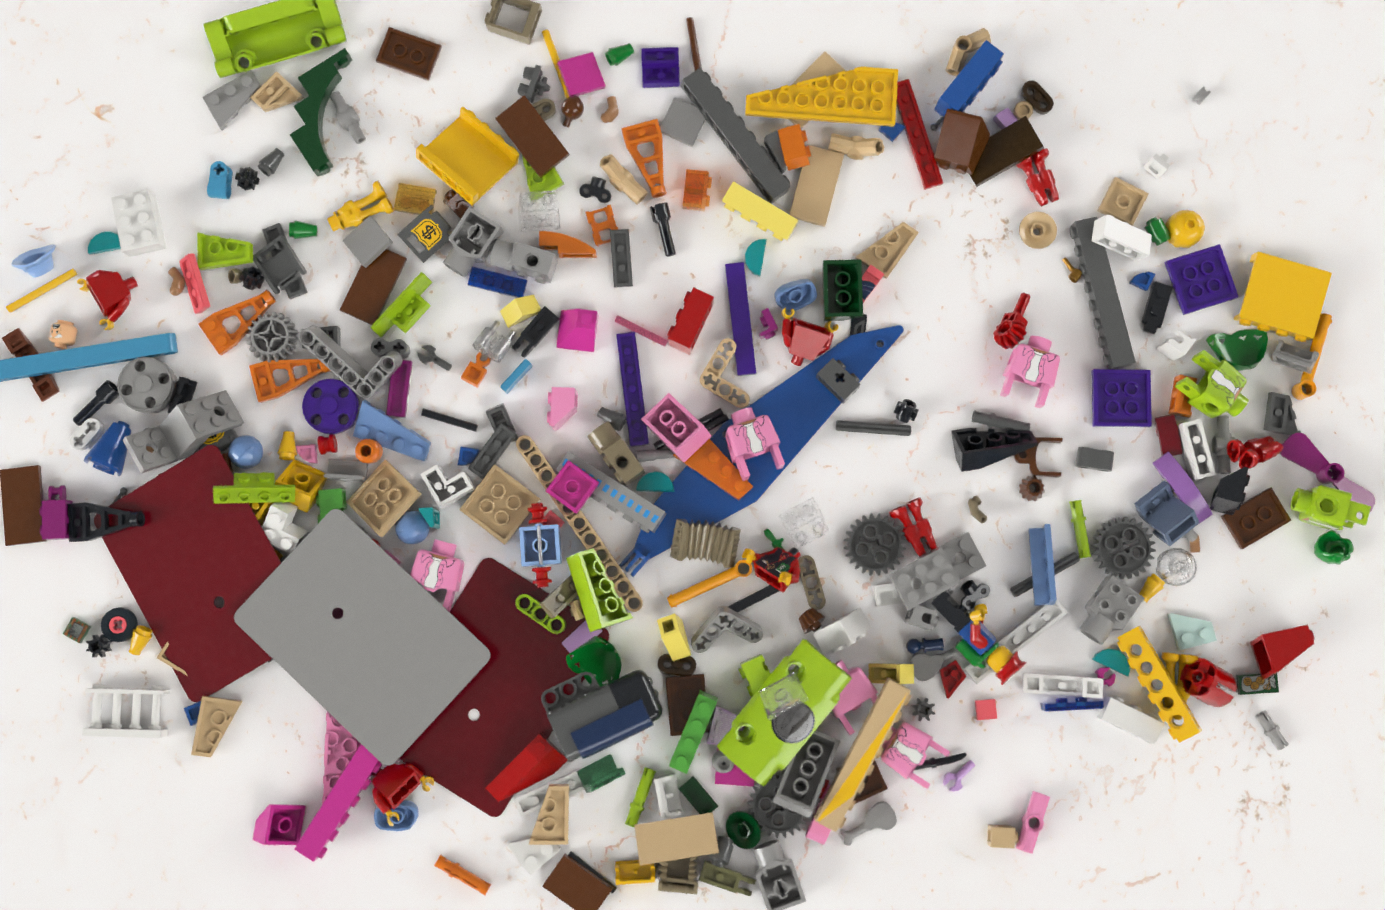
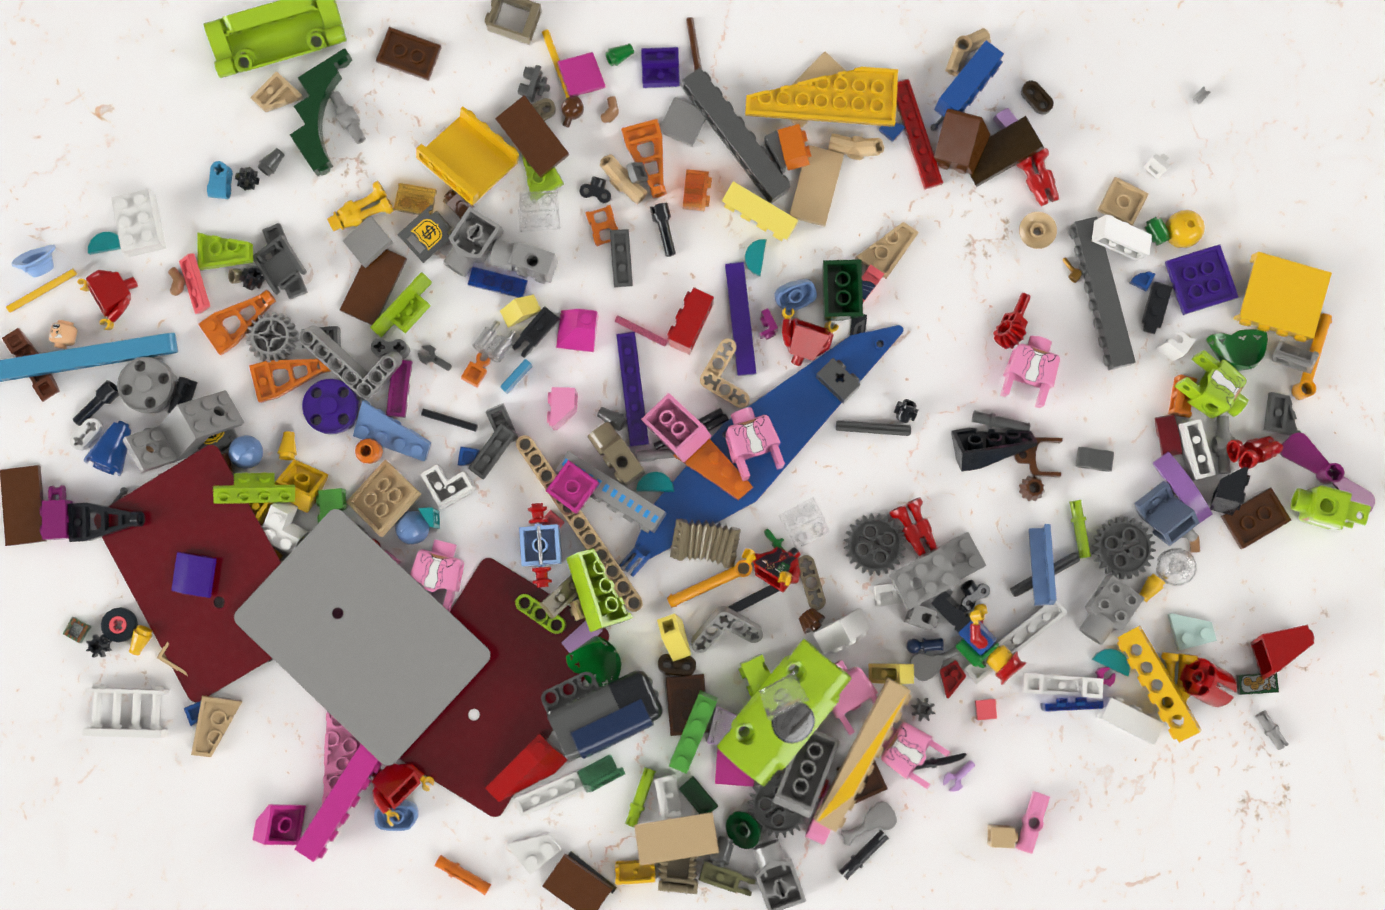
(193, 574): none -> dark purple slope
(231, 97): light grey wing -> none
(302, 230): green cone -> none
(308, 453): bright pink tile -> none
(327, 444): red wheel -> none
(347, 470): light grey panel -> none
(499, 504): tan plate -> none
(553, 818): tan wing -> none
(566, 245): orange slope -> none
(637, 172): none -> dark grey plate
(721, 762): light grey piece -> none
(863, 854): none -> black pin
(975, 512): dark tan arm -> none
(1023, 109): tan tile -> none
(1121, 398): dark purple plate -> none
(1333, 548): green hair -> none

